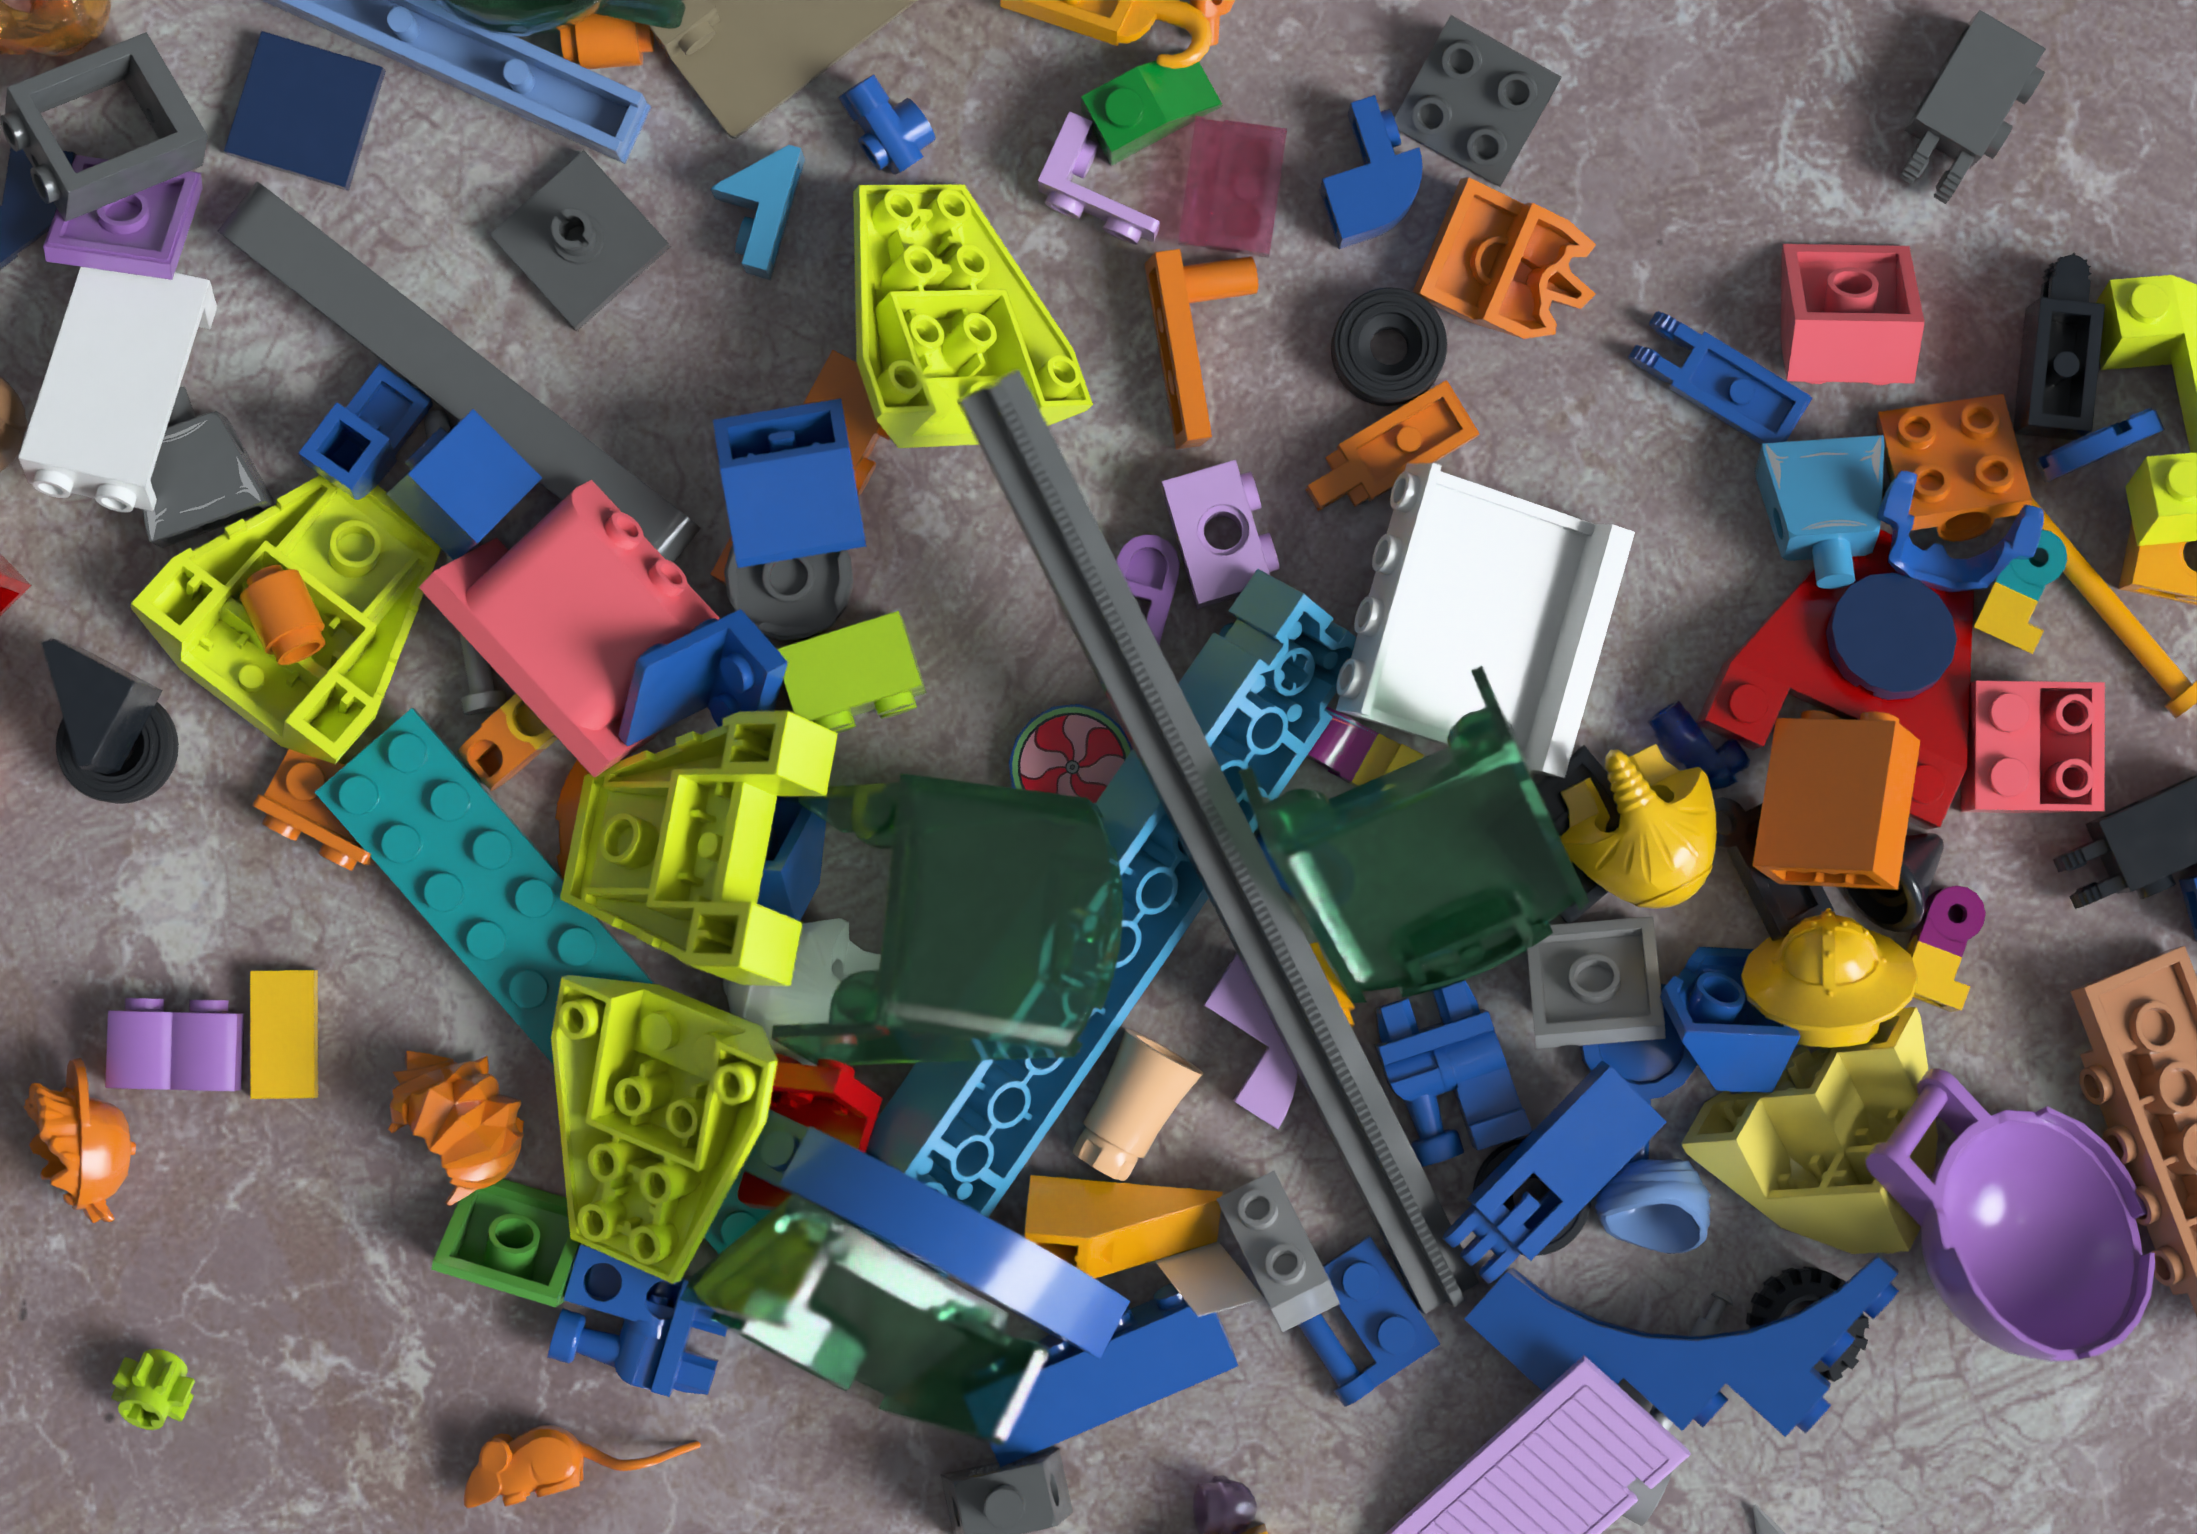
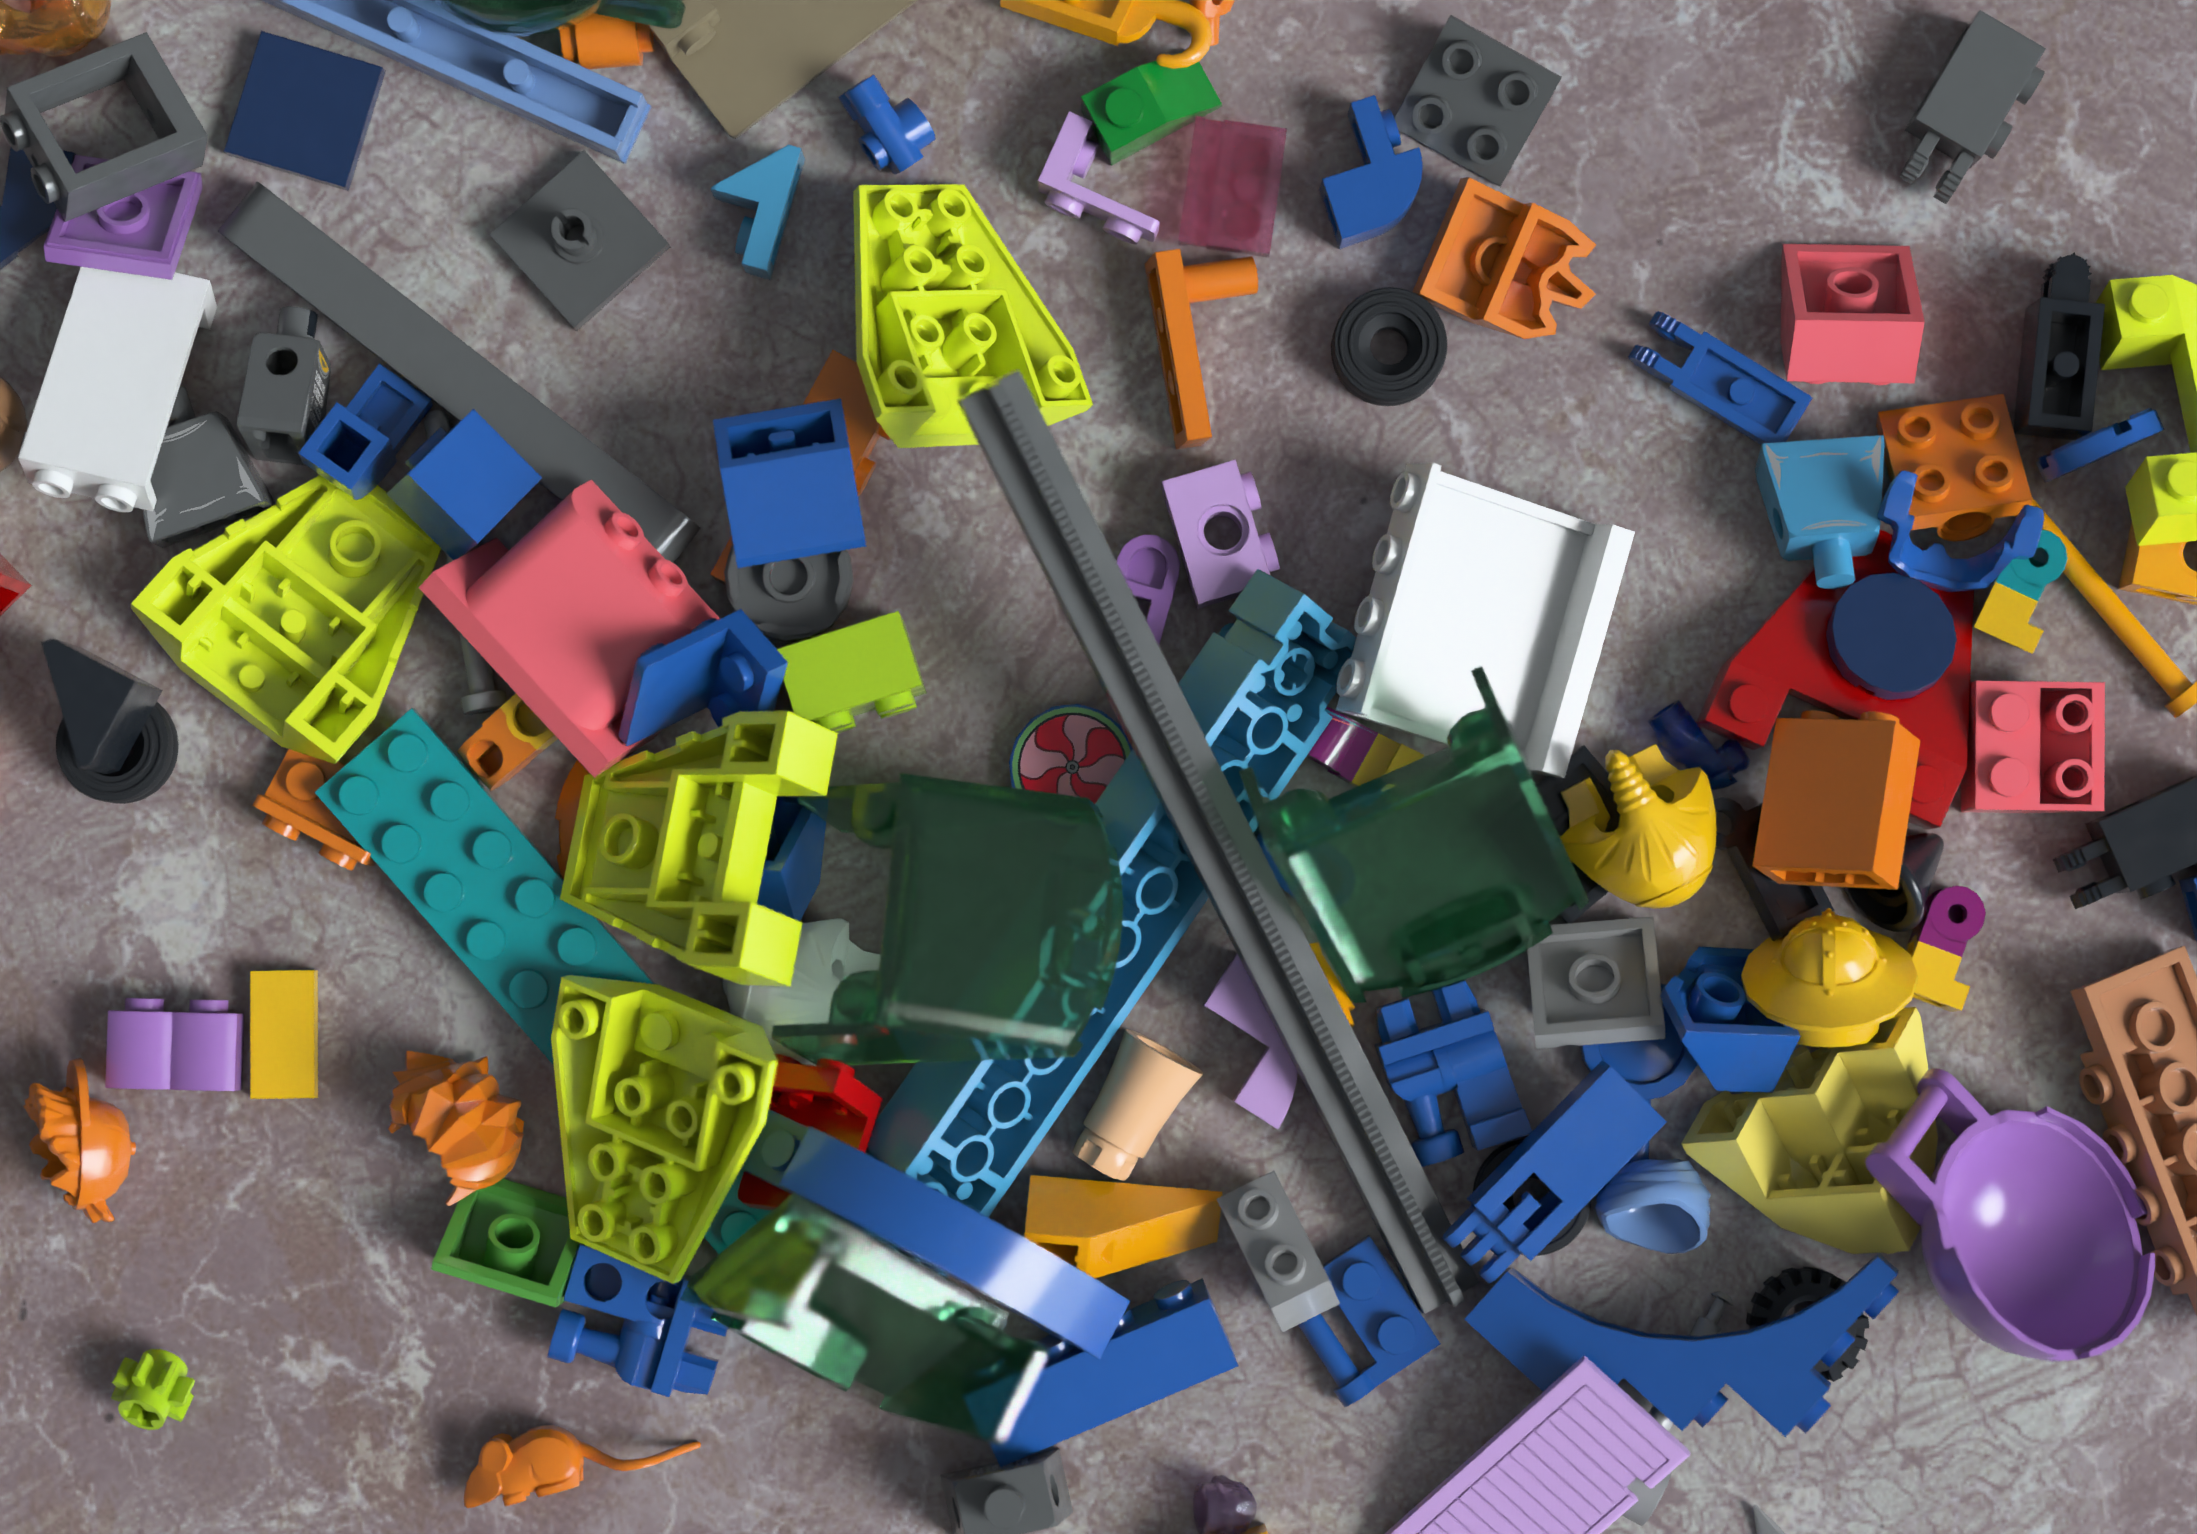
(283, 614): orange brick -> none
(284, 388): none -> dark grey torso
(1209, 1279): white sticker -> none
(1378, 454): orange hinge -> none

